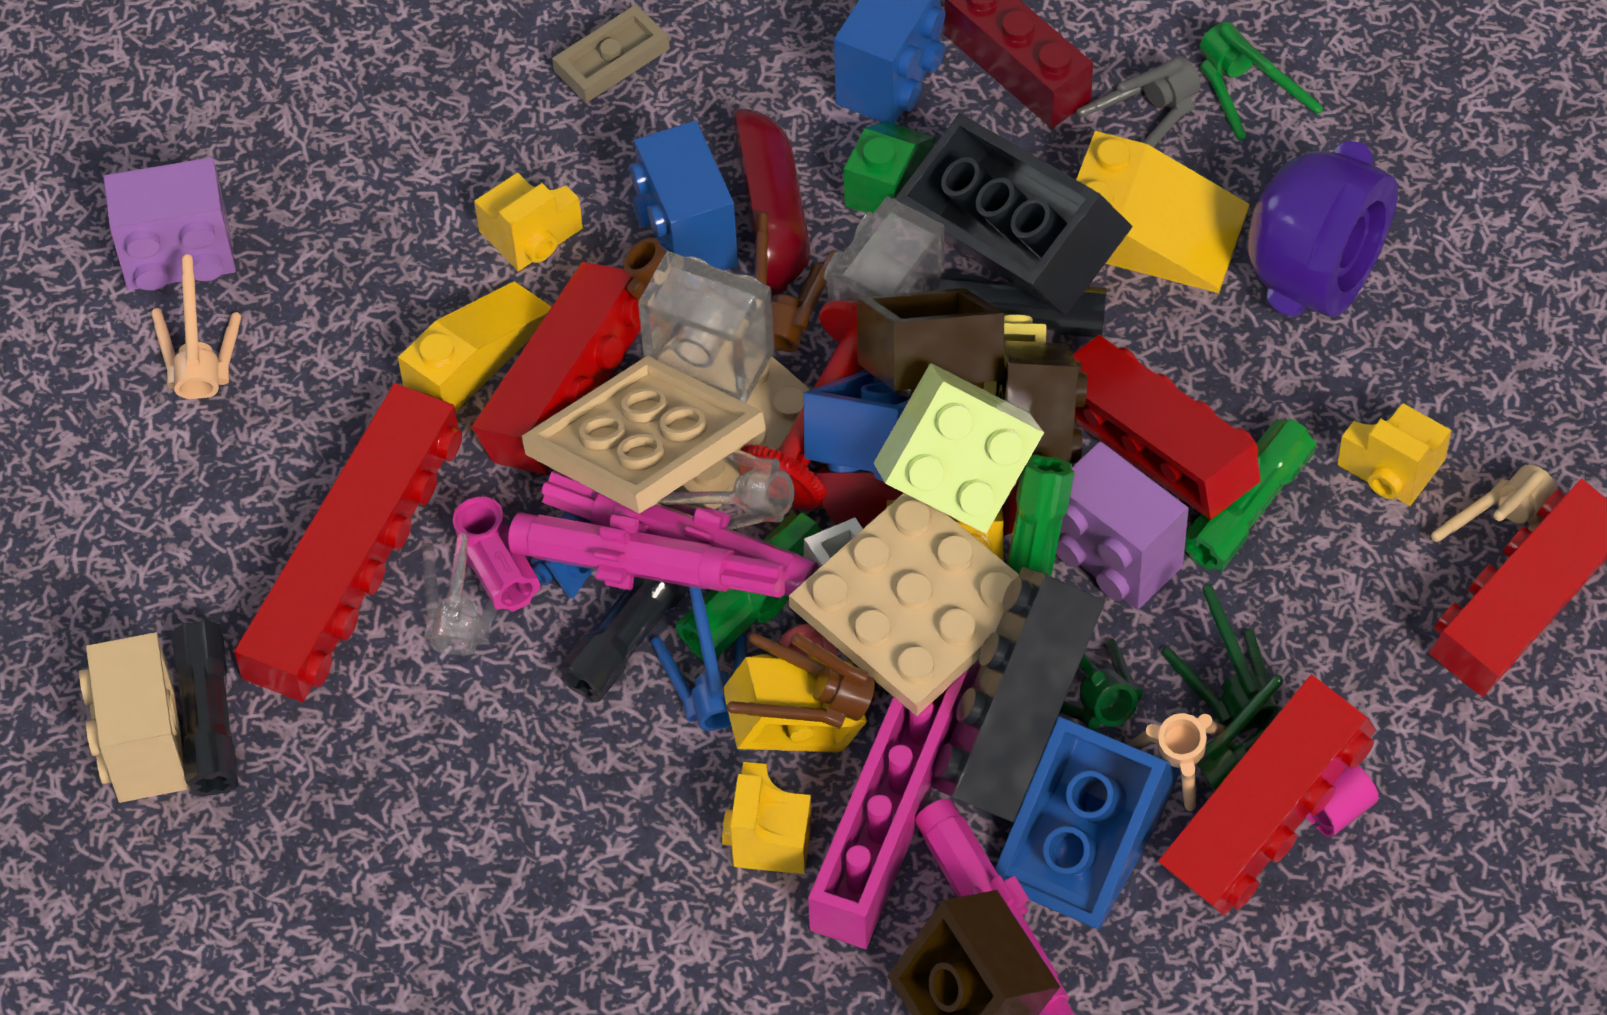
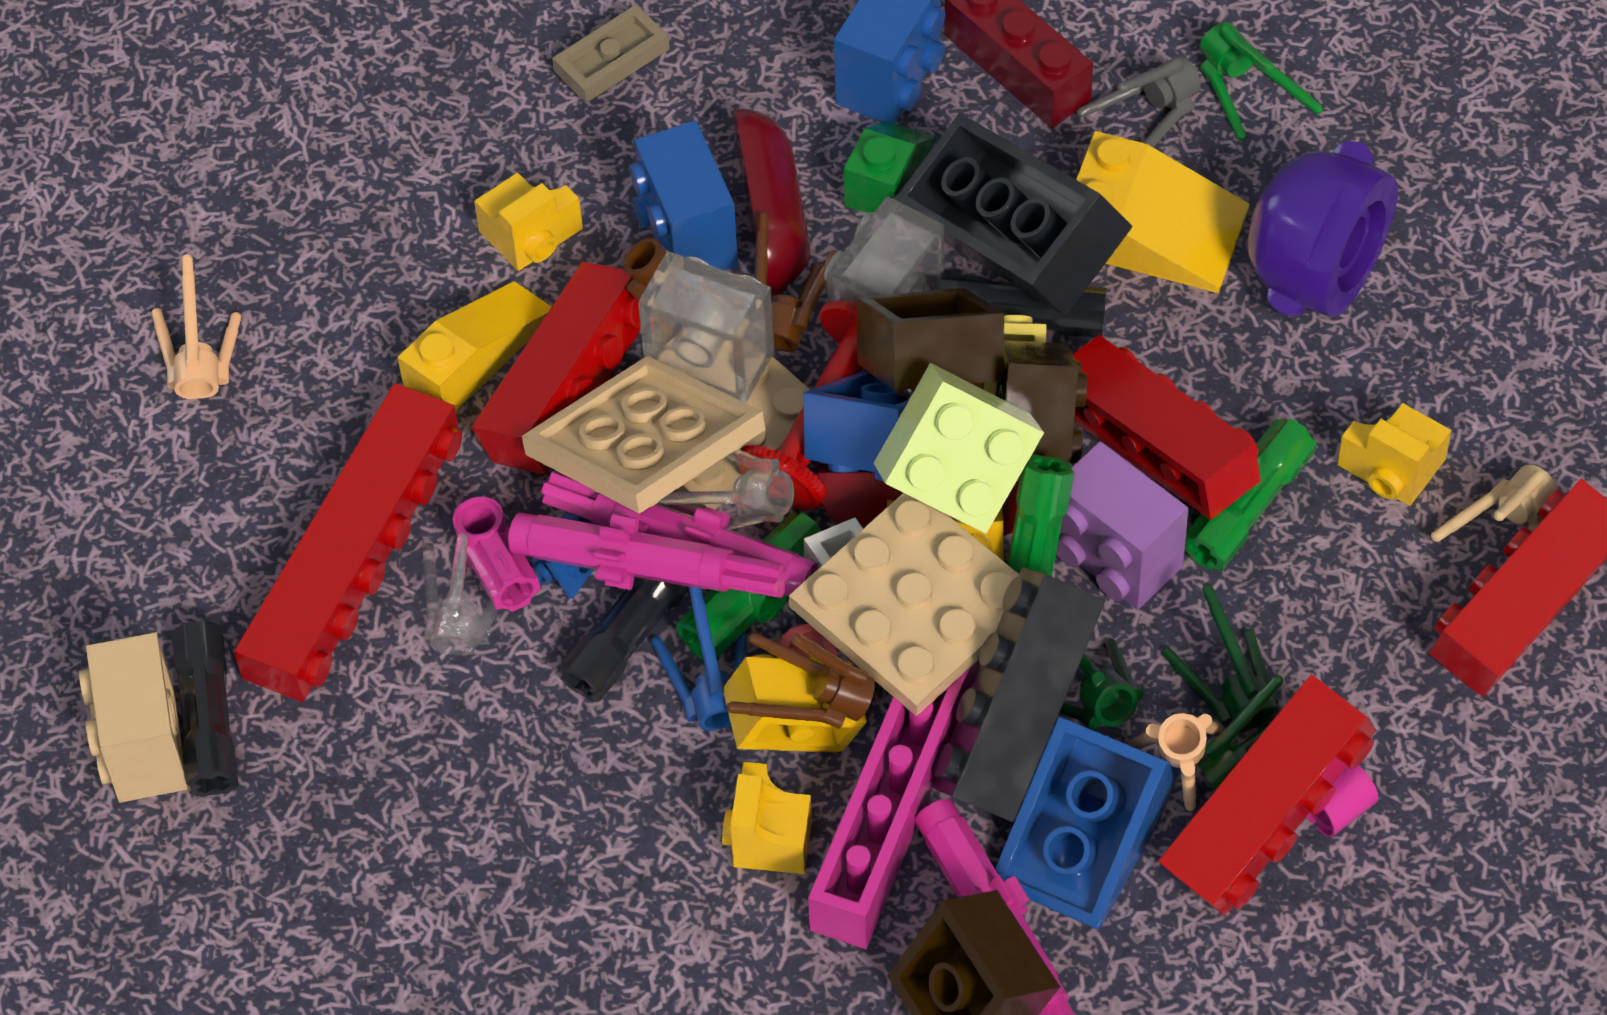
(164, 215): medium lavender brick -> none

